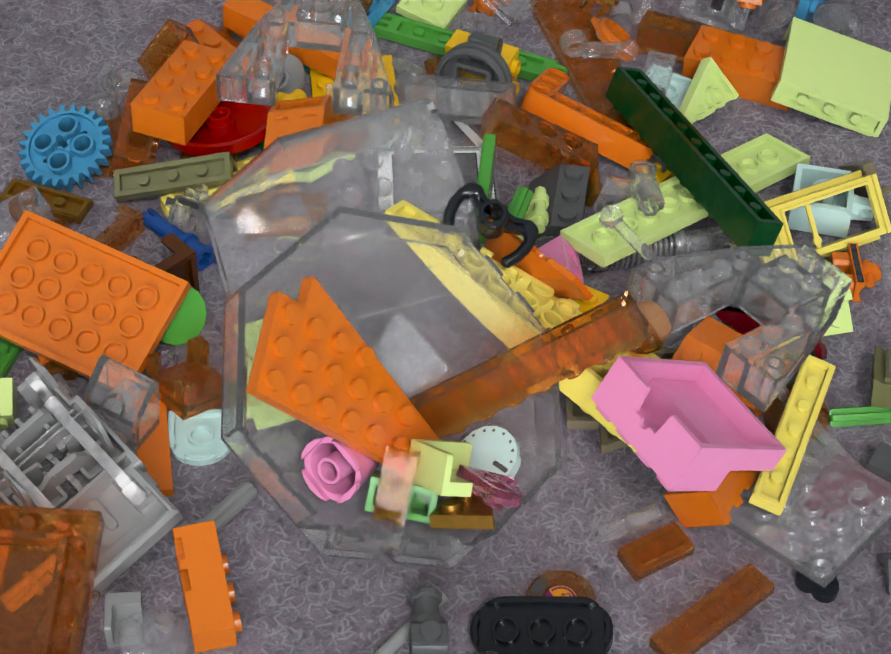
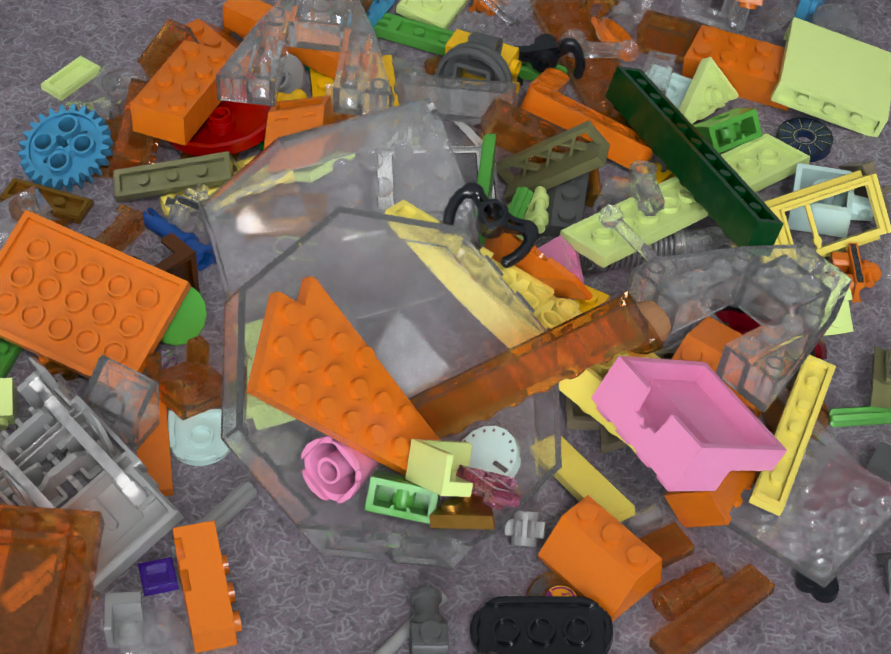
(70, 78): none -> yellowish green tile
(158, 576): none -> dark purple tile
(396, 484): clear orange hinge -> none
(525, 528): none -> light grey gear
(547, 50): none -> black piece
(562, 167): none -> olive fence
(583, 479): none -> light yellow tile
(601, 558): none -> orange slope
(679, 595): none -> clear orange axle
(731, 128): none -> bright green brick
(817, 132): none -> tile

